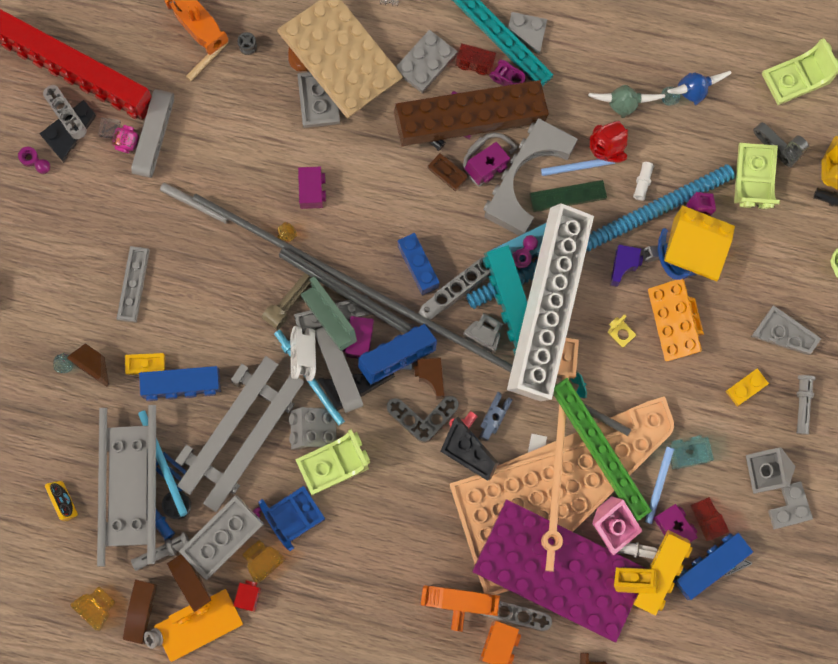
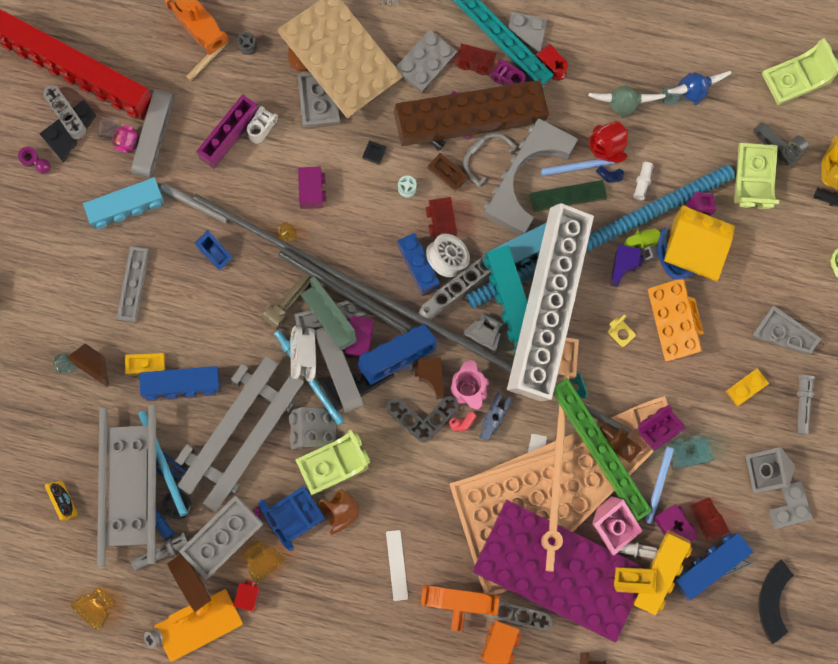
(123, 203): none -> medium azure brick
(139, 611): reddish brown slope -> none
(213, 250): none -> blue slope
(227, 132): none -> magenta brick
(262, 121): none -> white piece
(340, 511): none -> dark orange piece
(374, 152): none -> black tile
(397, 566): none -> white sticker
(404, 184): none -> light aqua wheel
(441, 216): none -> clear red brick
(448, 255): none -> white wheel
(468, 450): black wing -> none
(470, 385): none -> bright pink piece
(487, 163): magenta brick -> none
(530, 243): magenta plate -> none
(553, 61): none -> red piece
(614, 176): none -> clear blue arm
(619, 440): none -> reddish brown bracket
(643, 239): none -> lime arm
(660, 427): none -> magenta bracket
(770, 601): none -> black tile

